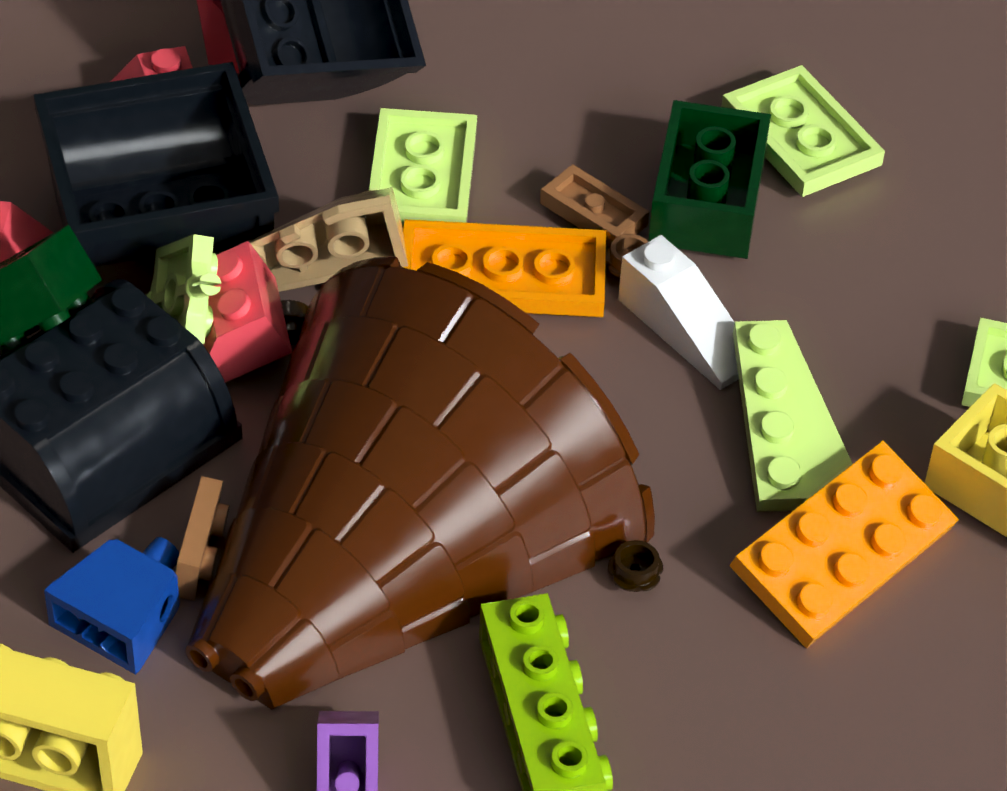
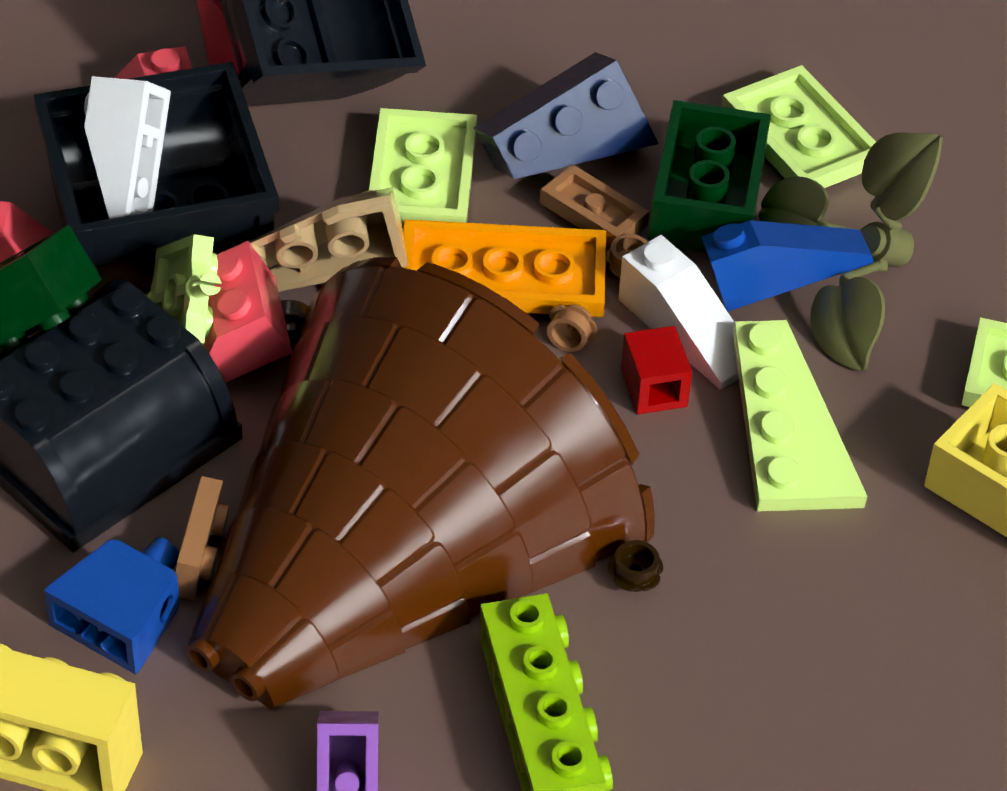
(126, 141): none -> white slope
(567, 121): none -> wedge
(570, 327): none -> medium nougat plate
(656, 369): none -> red brick
(772, 258): none -> blue slope
(843, 543): light orange plate -> none
(899, 175): none -> olive plant

